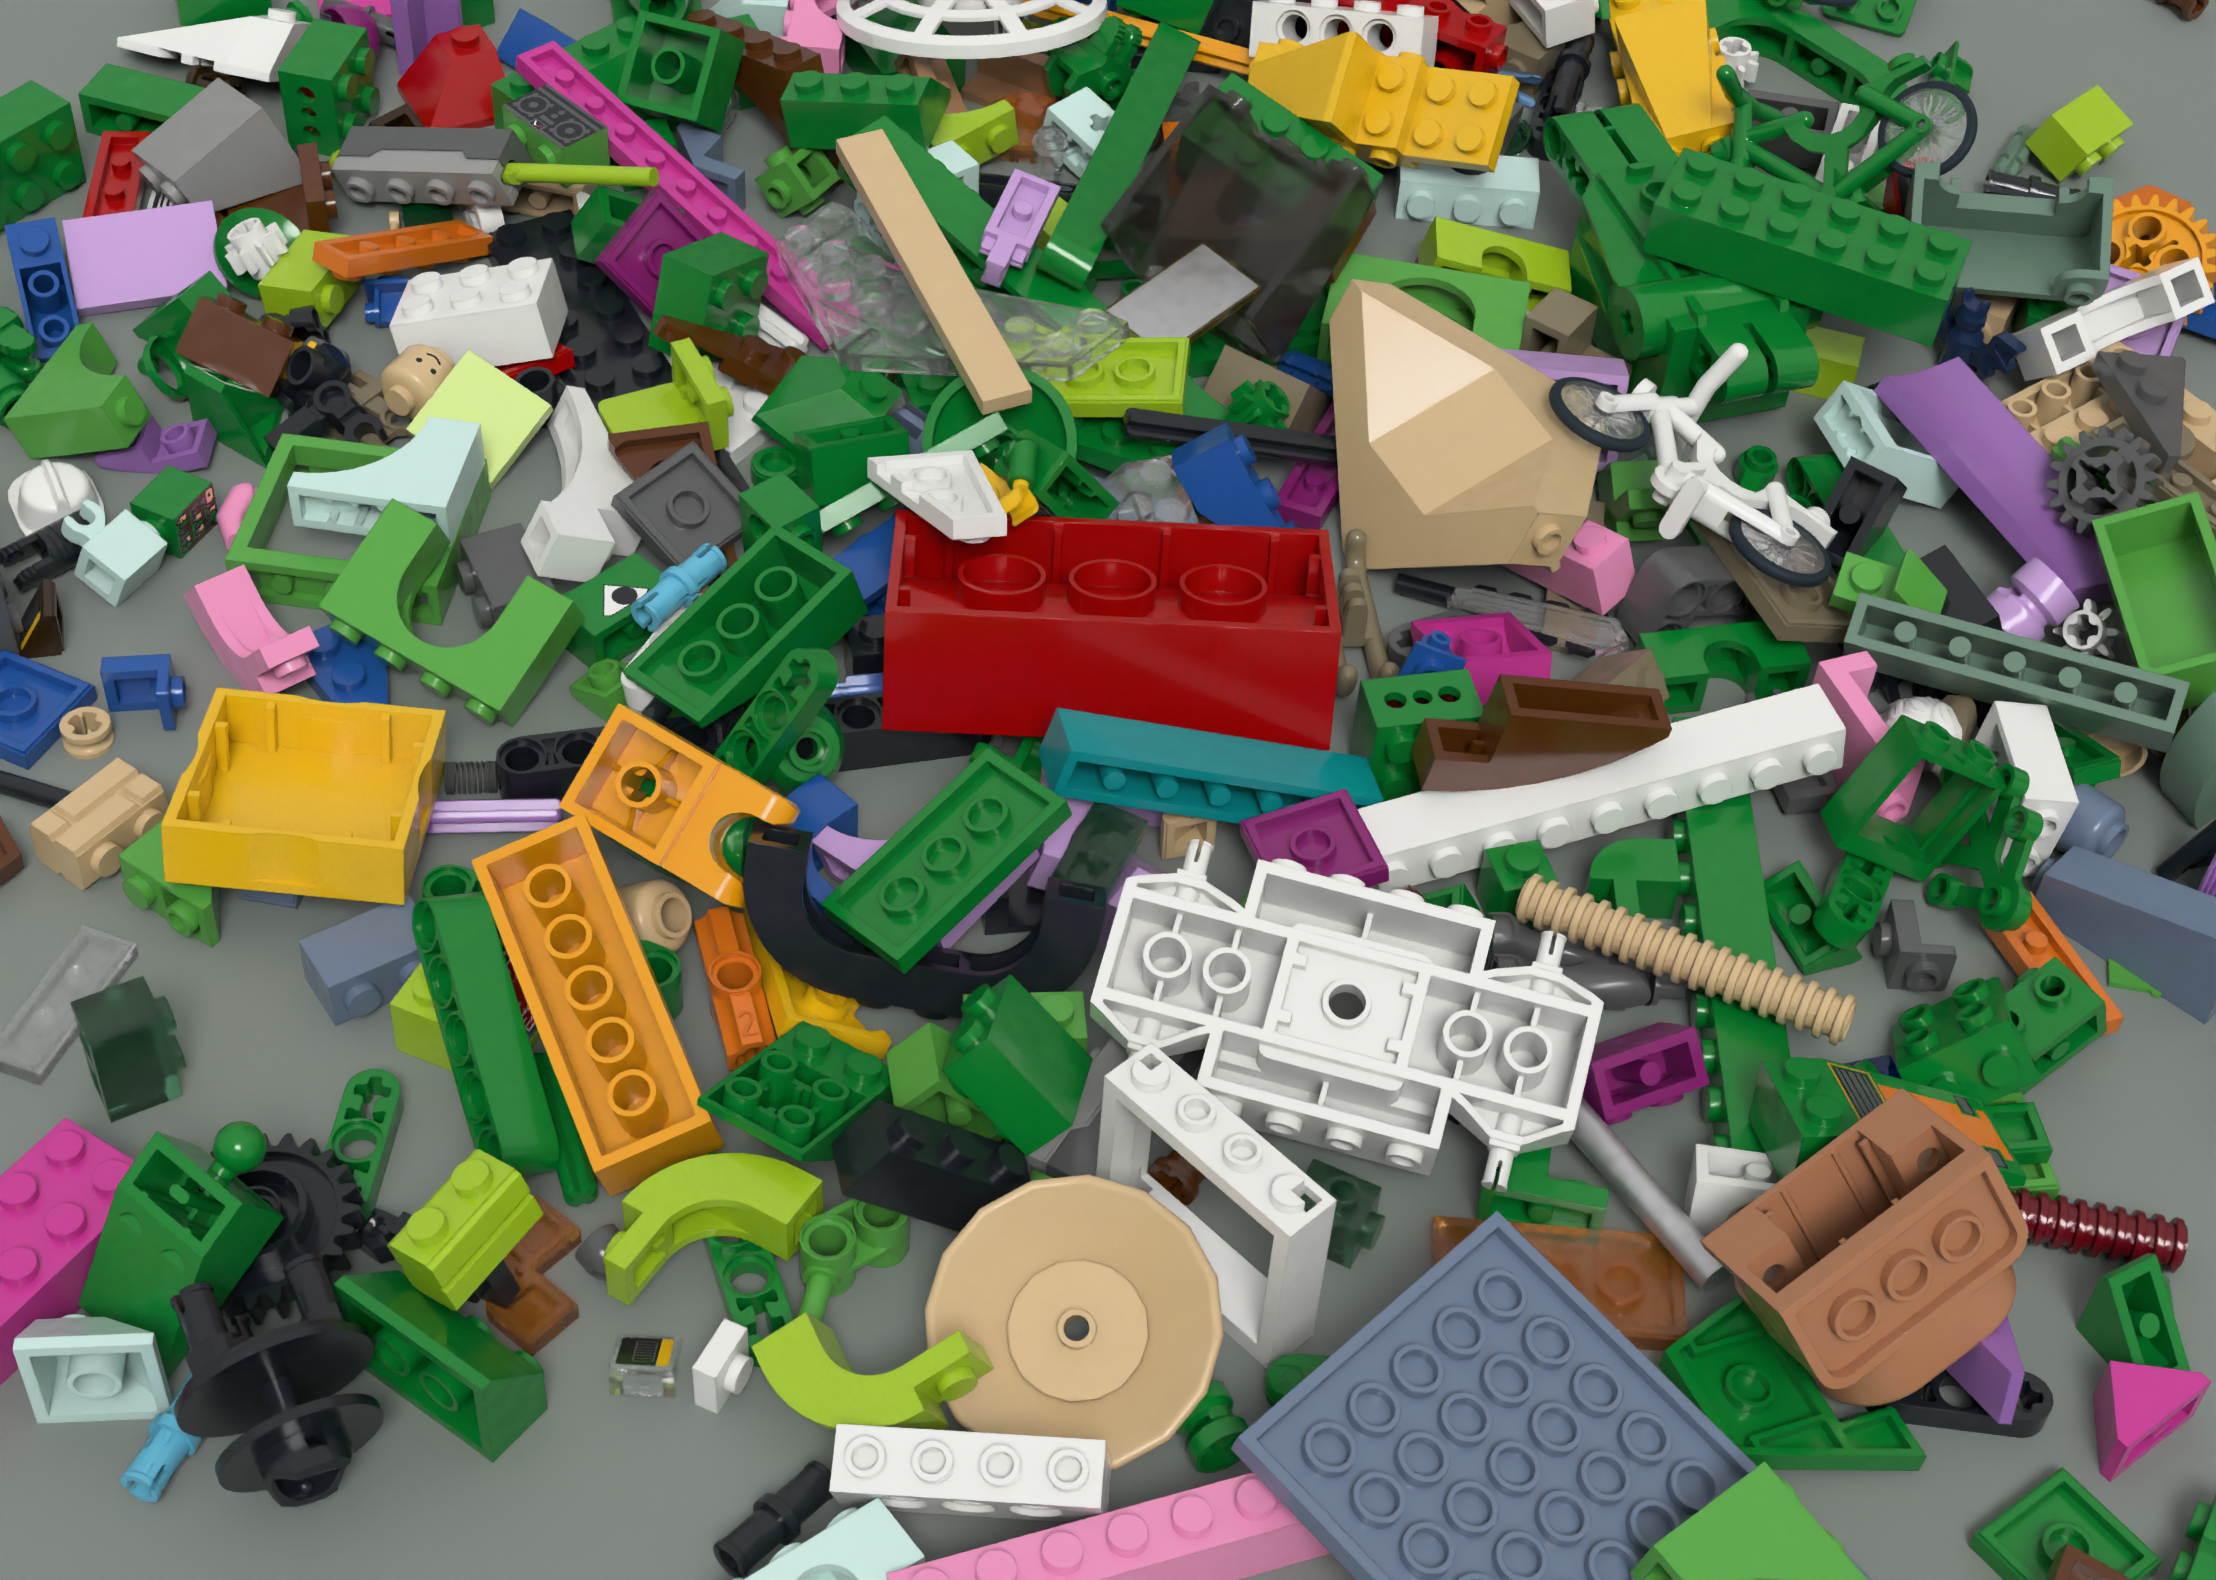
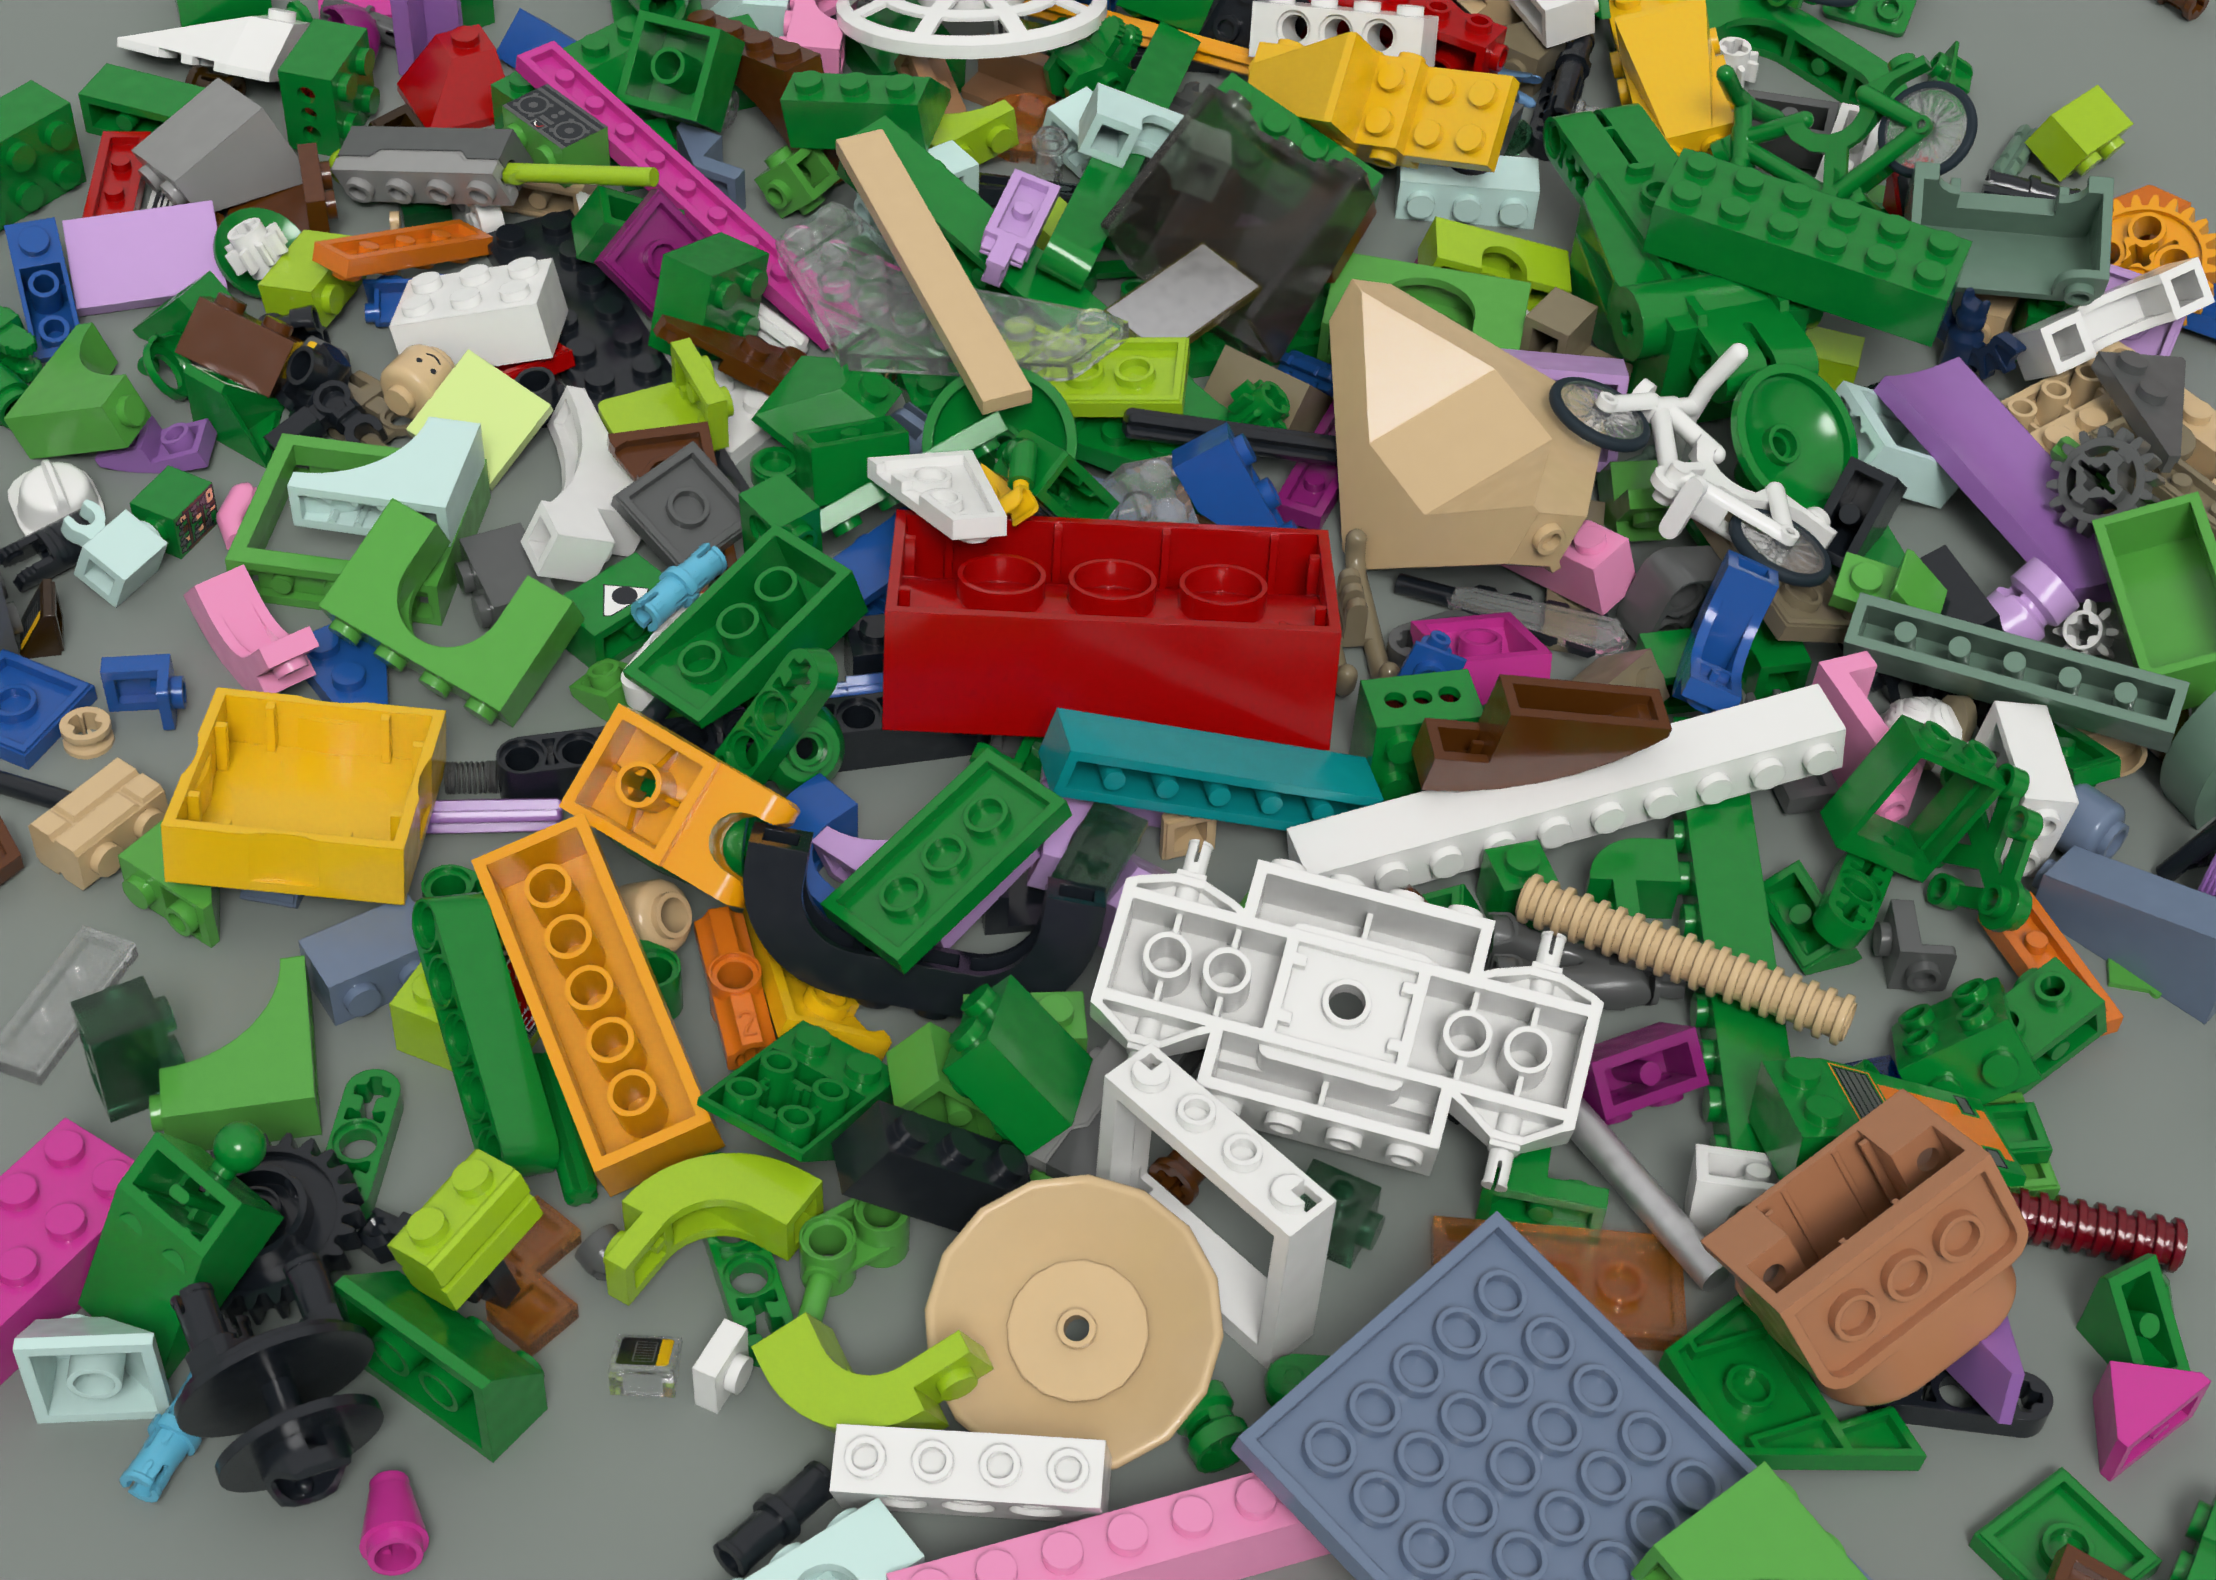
(257, 1078): none -> bright green arch
(392, 1526): none -> dark pink cone
(1123, 125): none -> light aqua arch
(1321, 836): magenta tile -> none
(1723, 633): none -> blue arch
(1792, 432): none -> green dish

